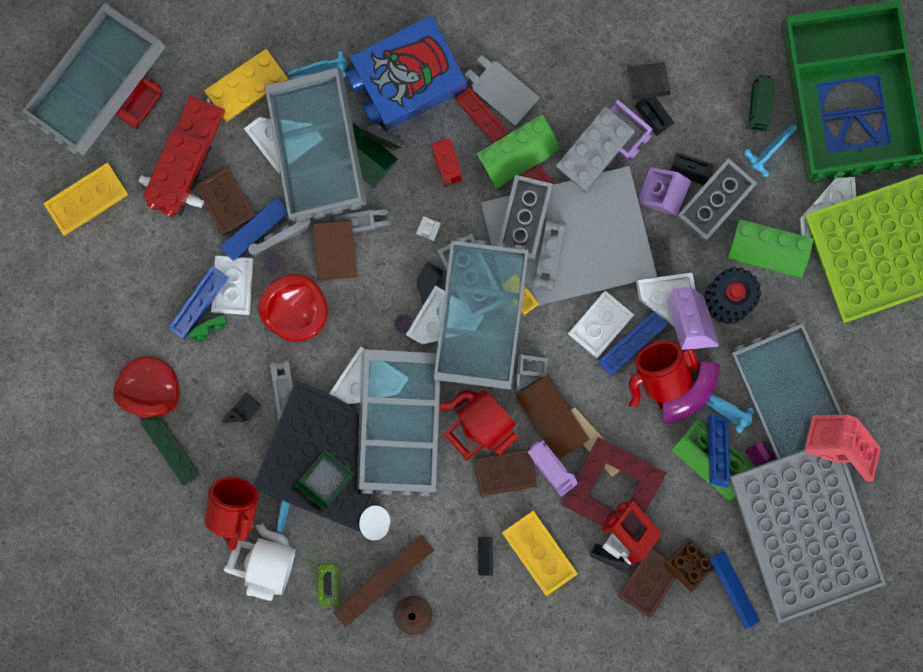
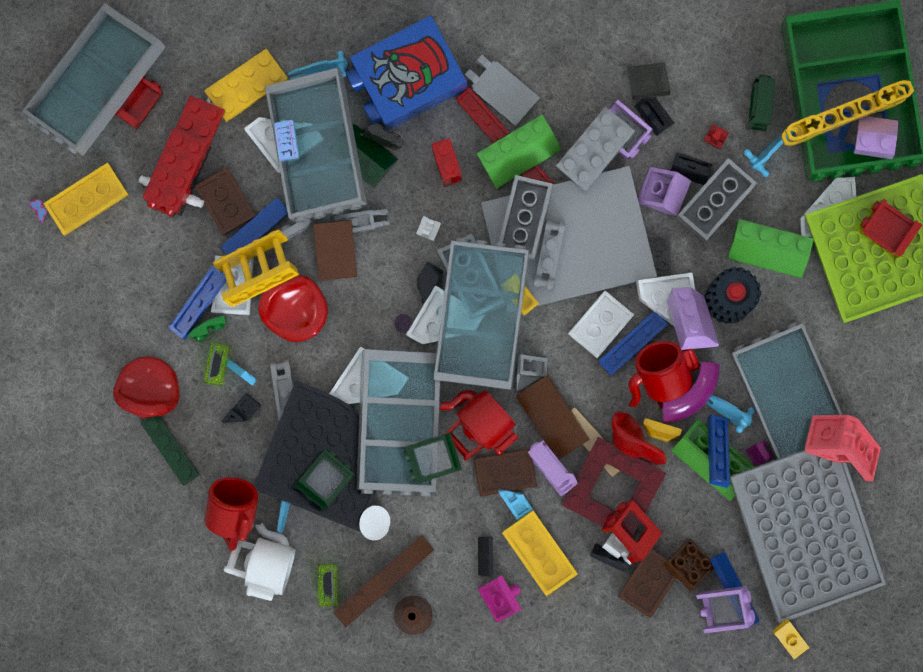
(41, 211): none -> medium blue sticker
(216, 364): none -> clear neon green slope
(241, 372): none -> medium azure tile
(263, 282): none -> yellow fence
(286, 140): none -> light blue tile
(432, 458): none -> window
(500, 598): none -> dark pink tile
(516, 502): none -> medium azure tile
(631, 441): none -> red piece
(660, 431): none -> yellow slope
(716, 136): none -> red brick
(727, 609): none -> window
(790, 639): none -> yellow plate
(875, 101): none -> yellow piece
(876, 137): none -> lavender slope
(889, 228): none -> red panel

